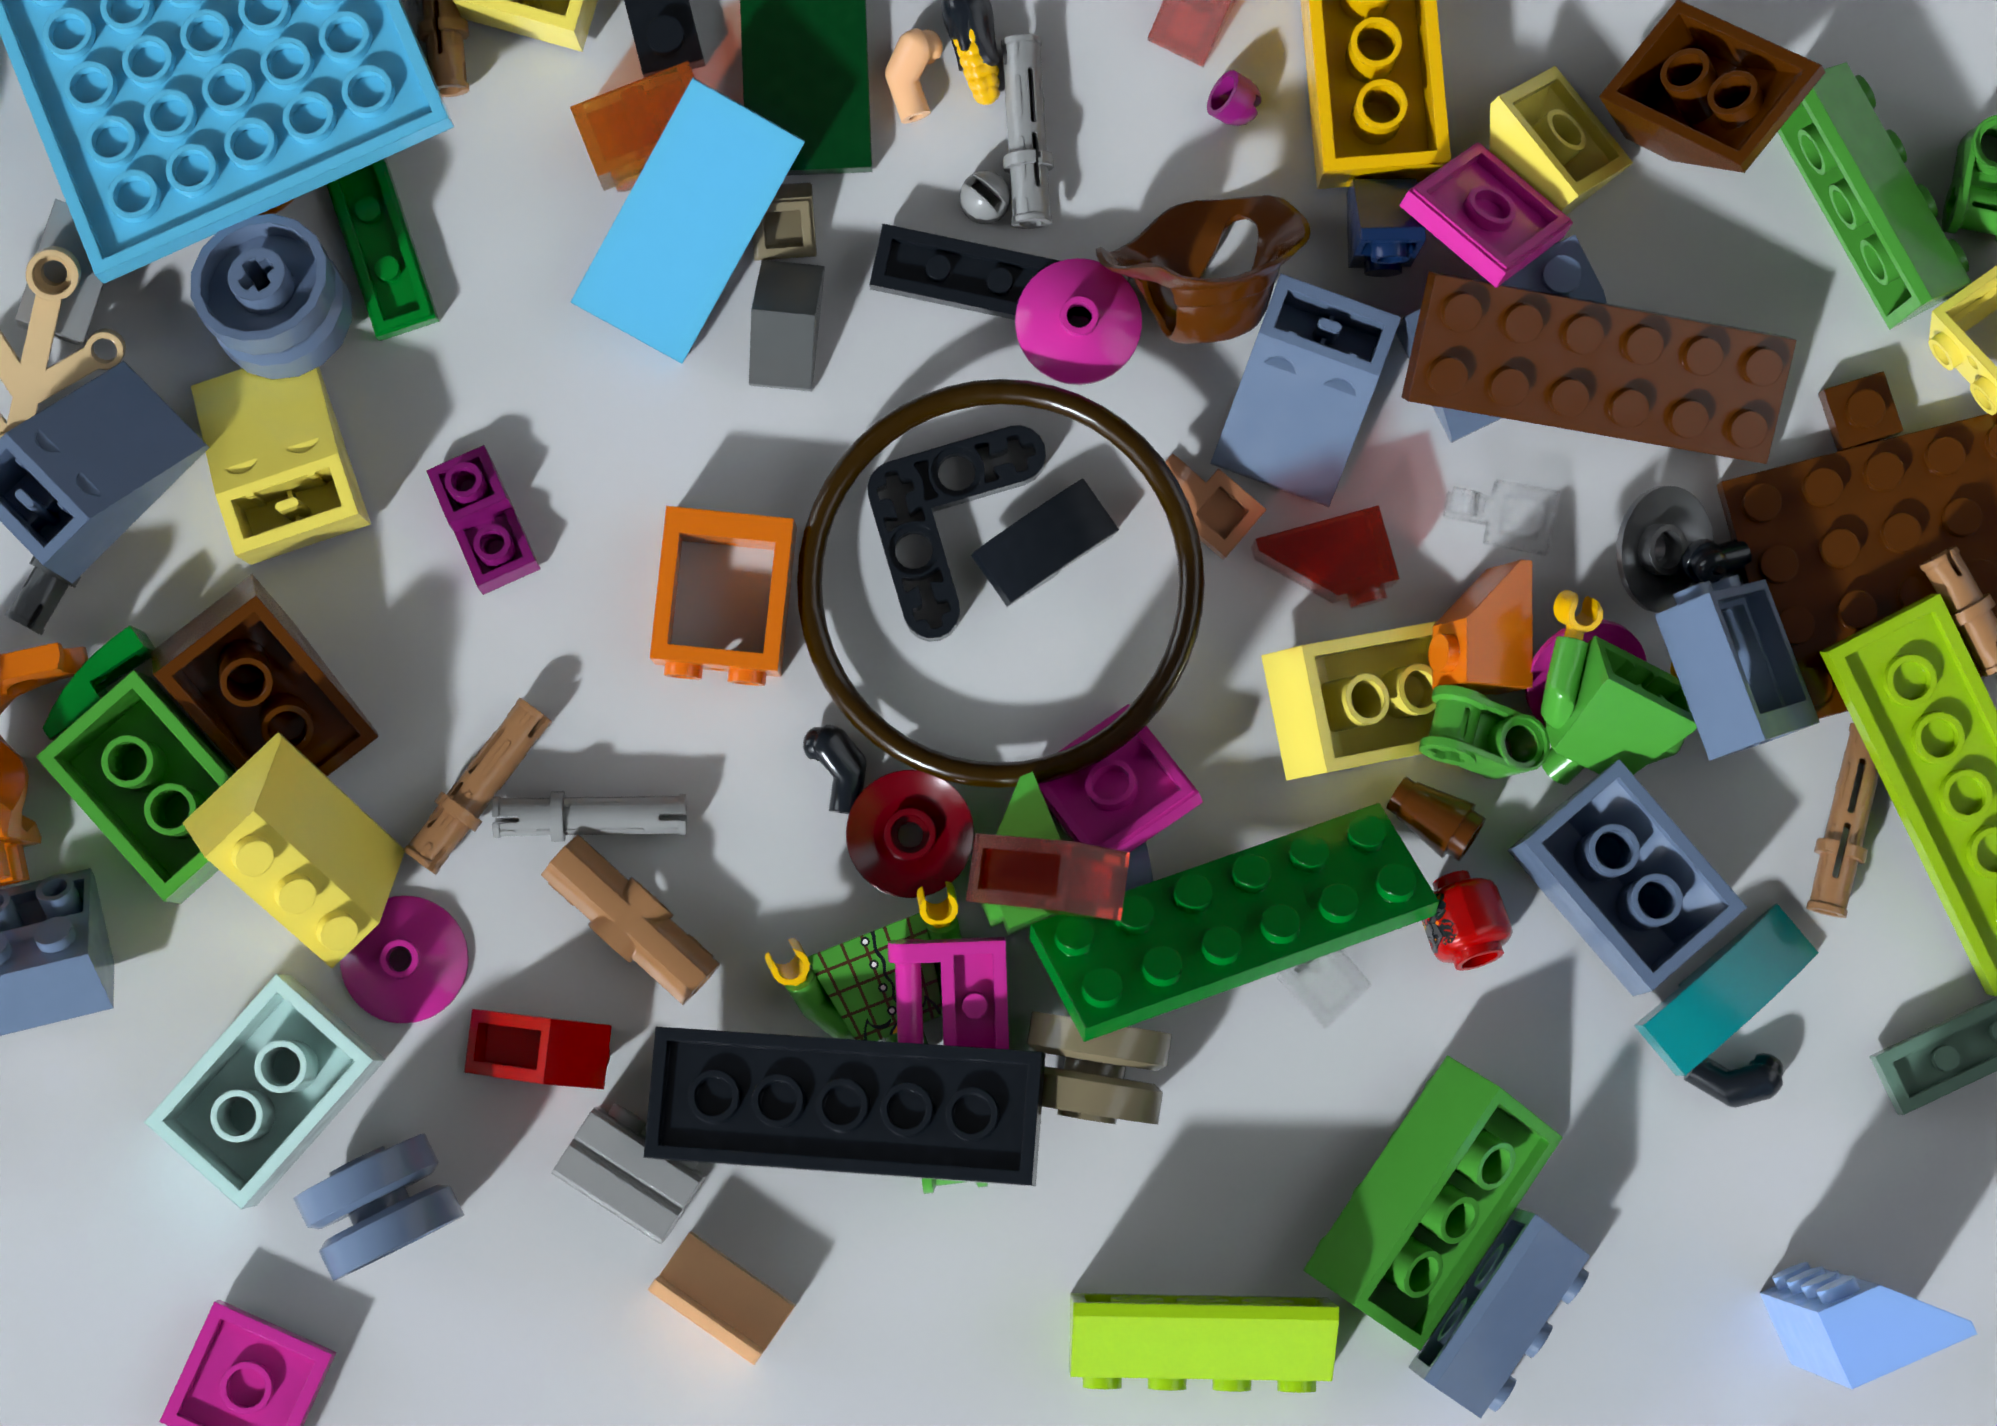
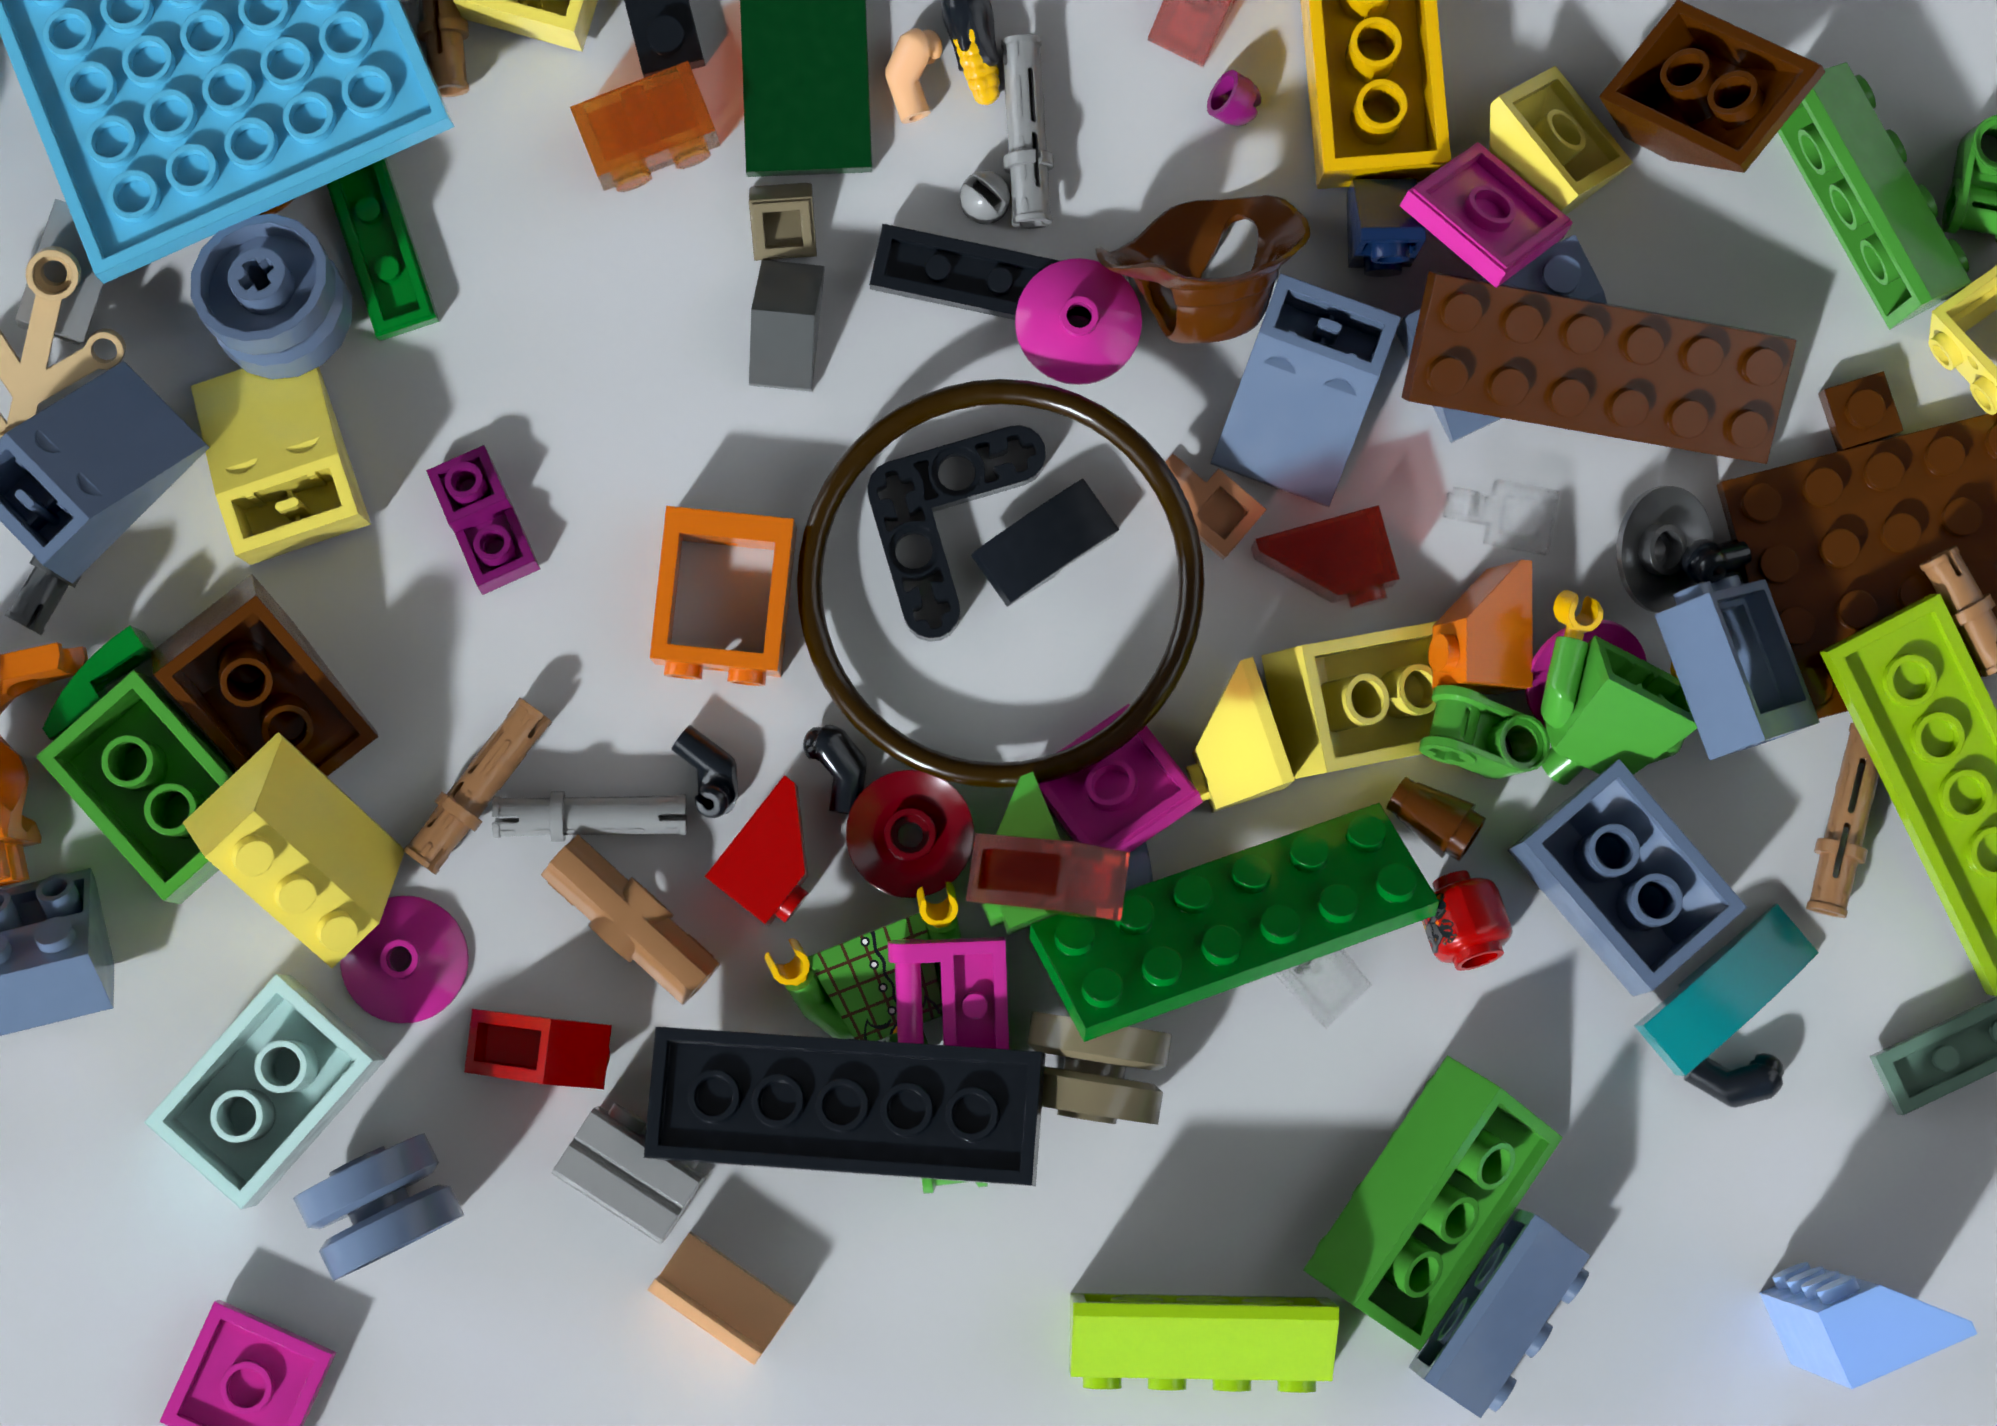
(687, 220): medium azure tile -> none
(715, 772): none -> black arm
(767, 858): none -> red slope
(1240, 745): none -> light yellow slope

